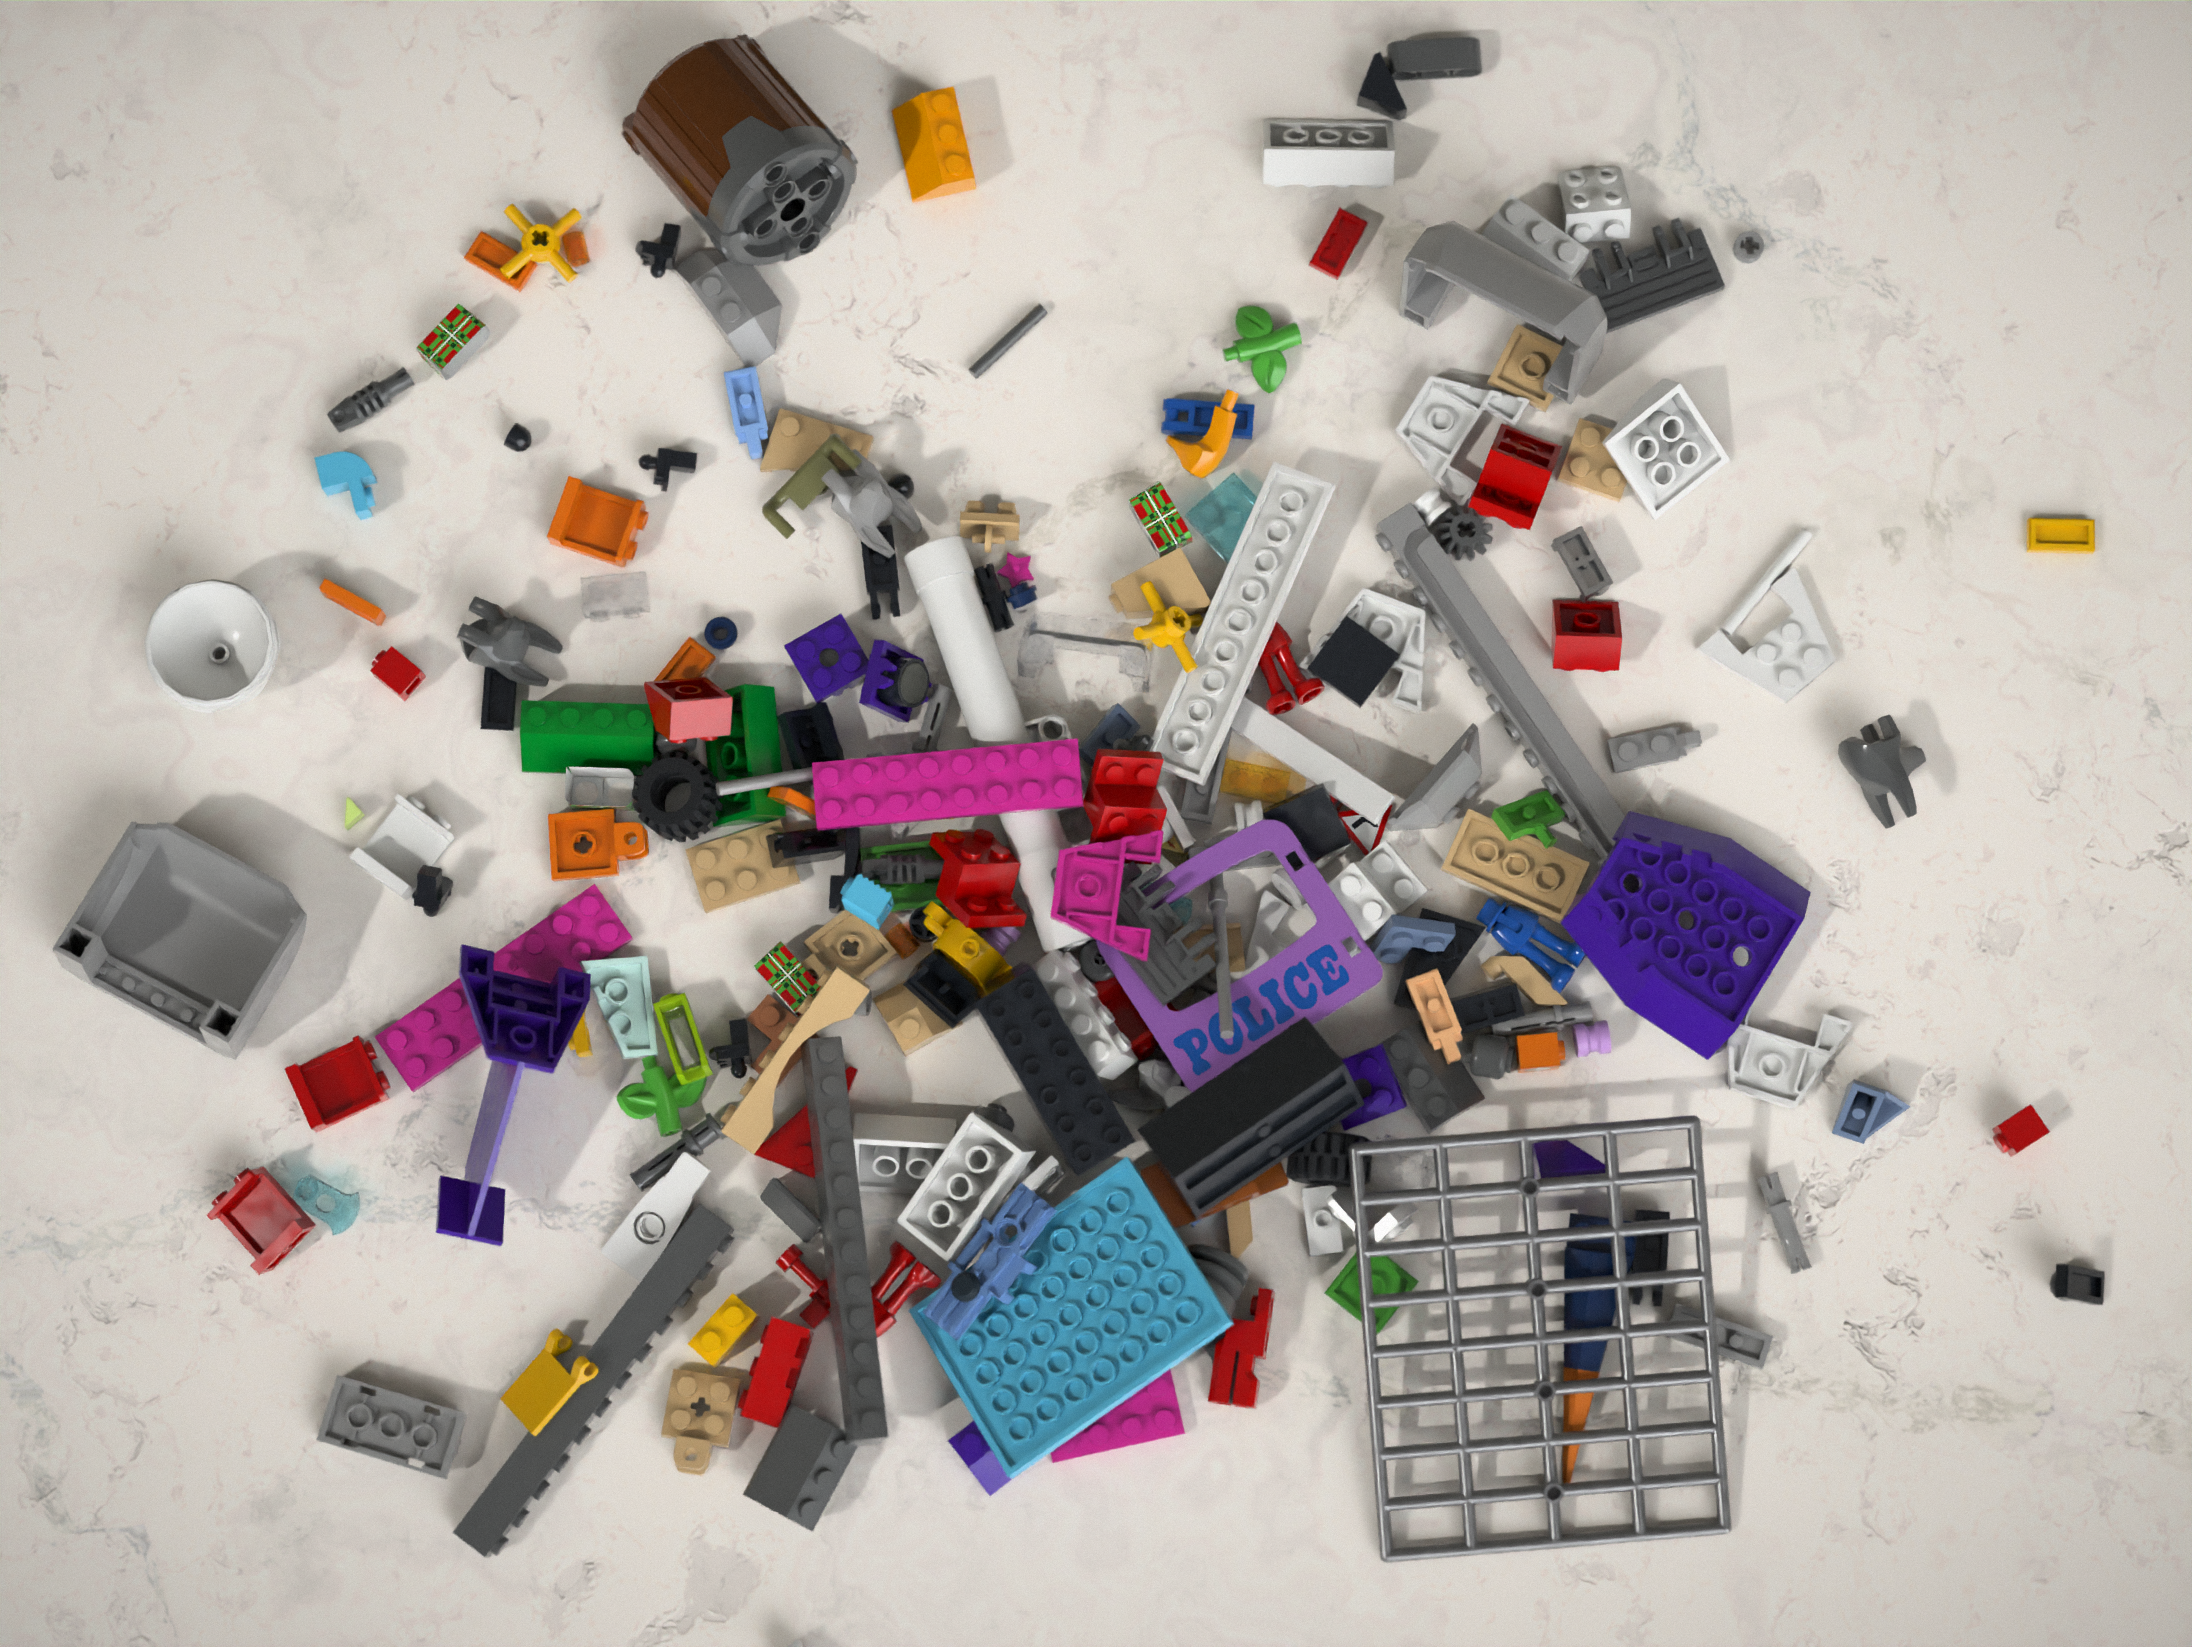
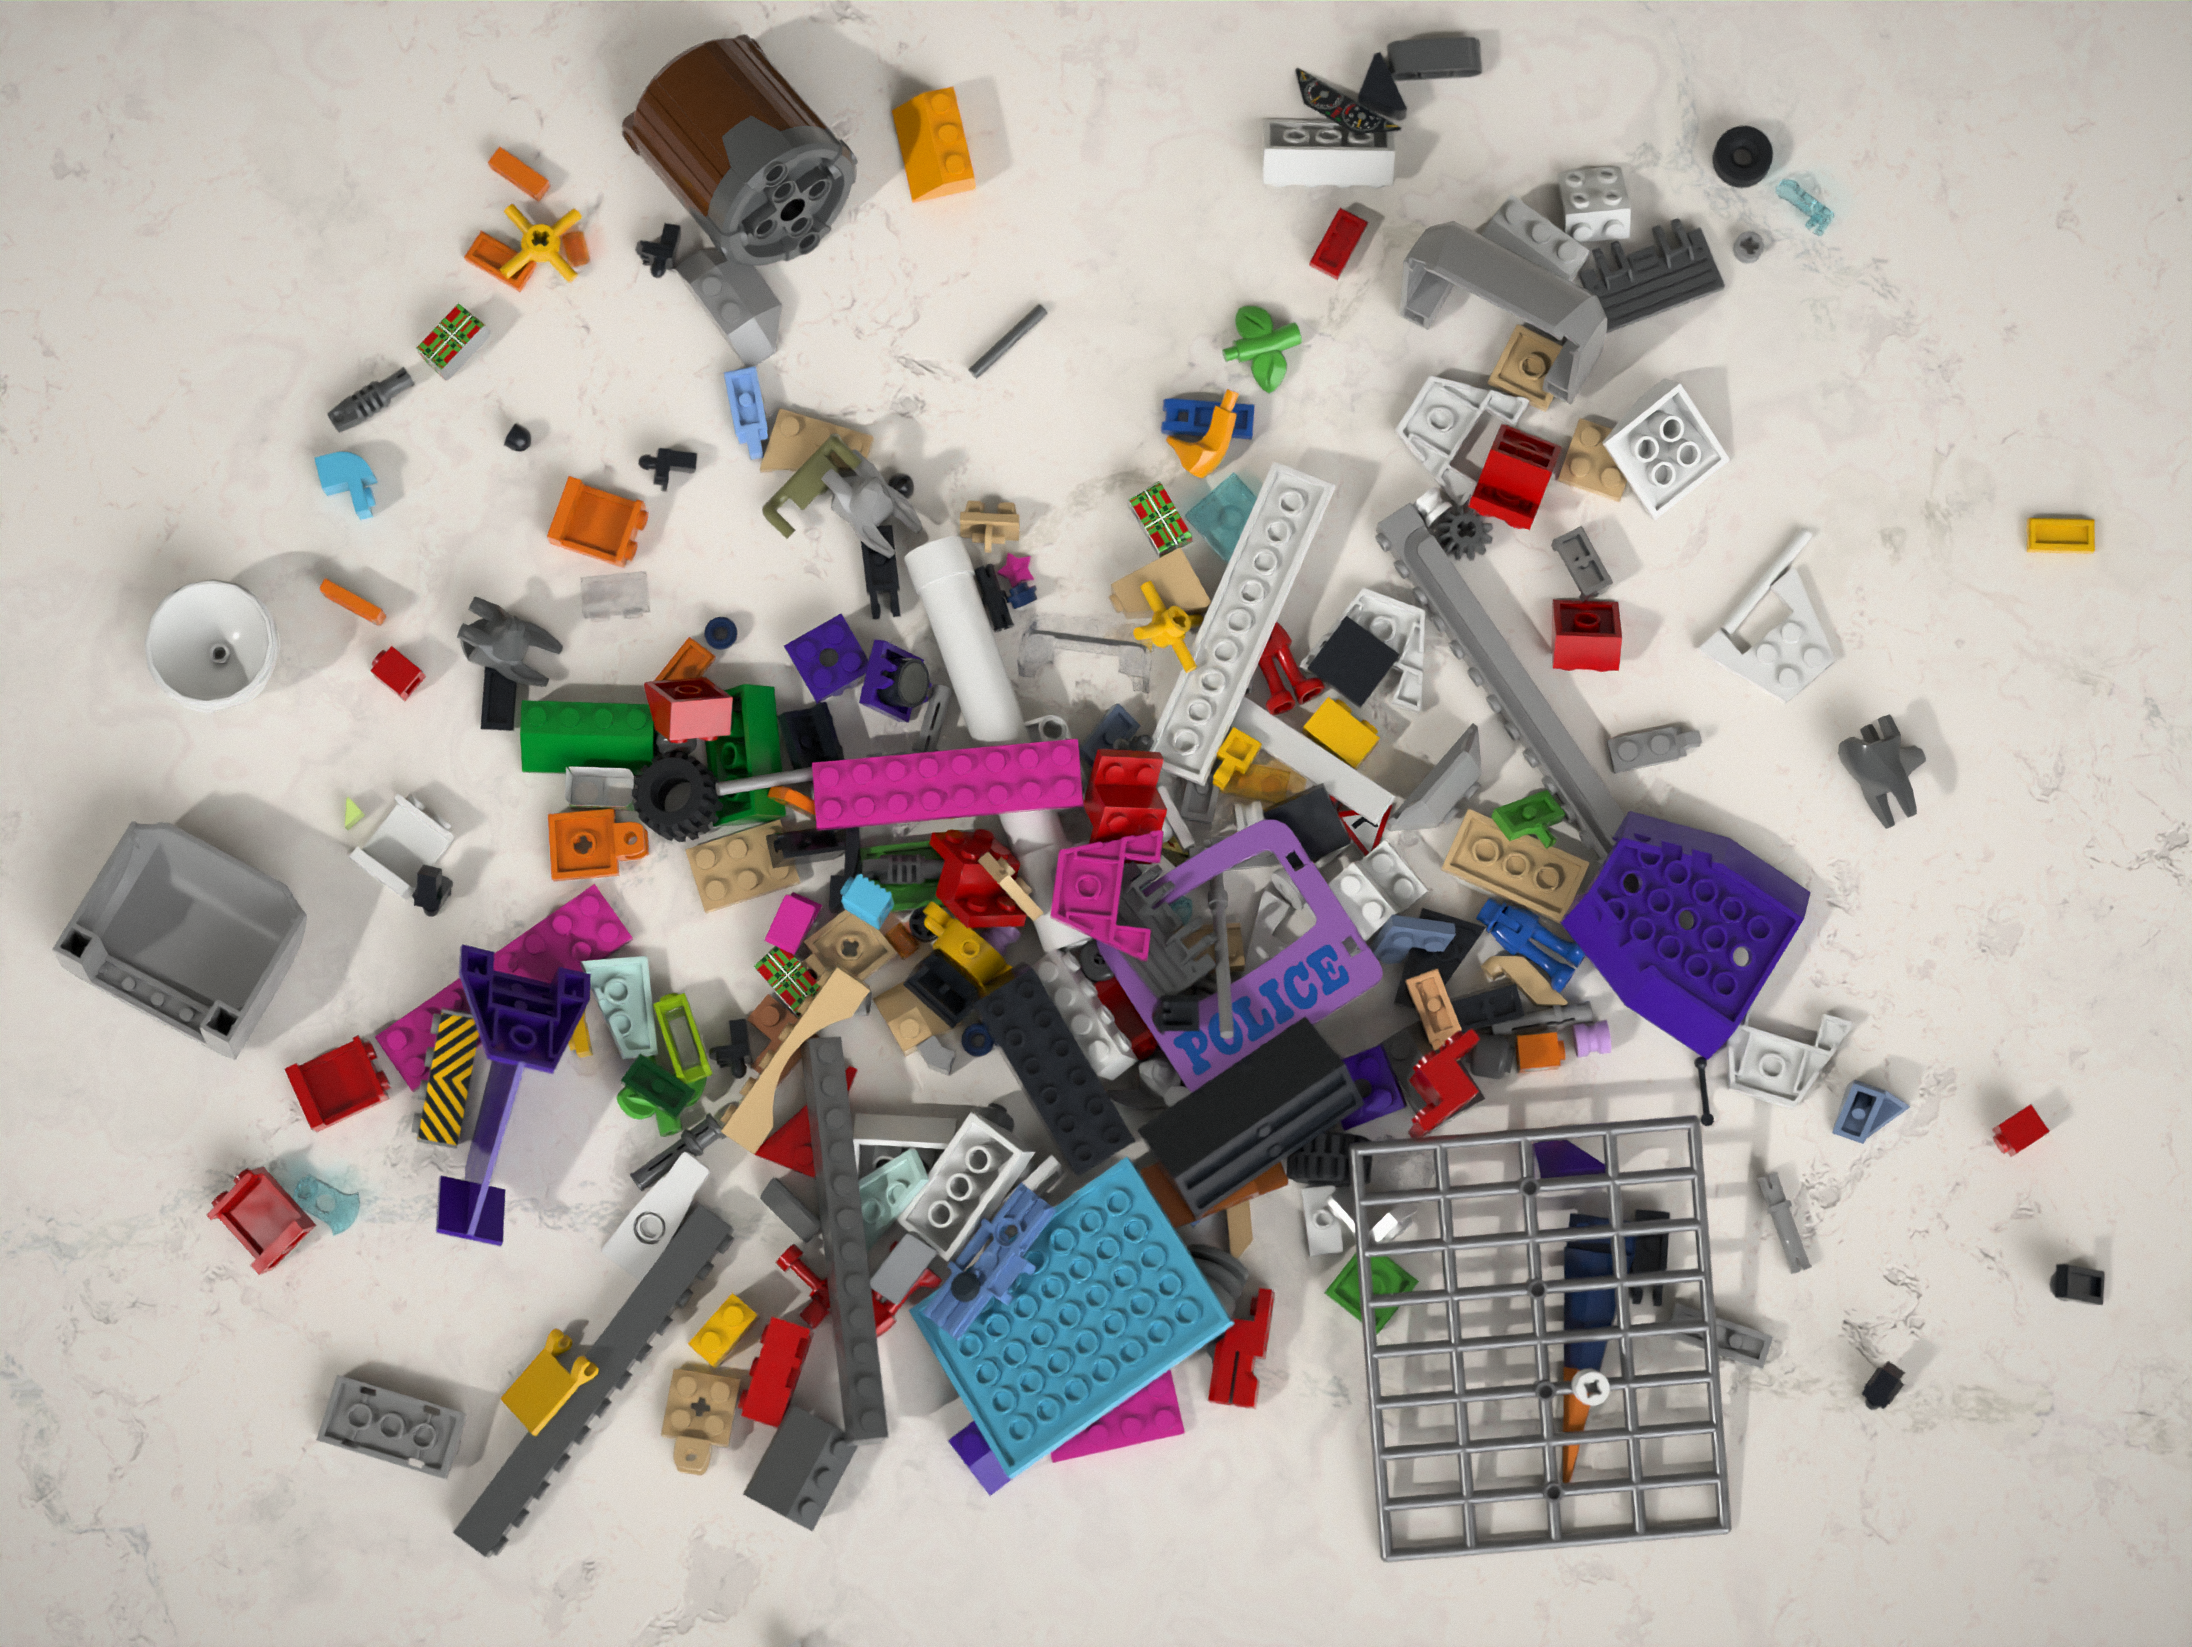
(448, 1078): none -> brick
(519, 174): none -> orange piece
(658, 1086): none -> dark green plate
(793, 922): none -> dark pink slope
(889, 1192): none -> light aqua wing
(903, 1267): none -> slope
(936, 1056): none -> light grey piece
(969, 1033): none -> dark blue plate
(1017, 889): none -> tan plate
(1176, 1013): none -> black plate
(1235, 753): none -> yellow plate
(1340, 733): none -> yellow brick
(1341, 107): none -> black sticker
(1442, 1083): none -> red bracket
(1584, 1383): none -> white wheel
(1706, 1119): none -> black hinge
(1742, 138): none -> black tyre
(1818, 213): none -> clear light blue piece
(1883, 1386): none -> black piece

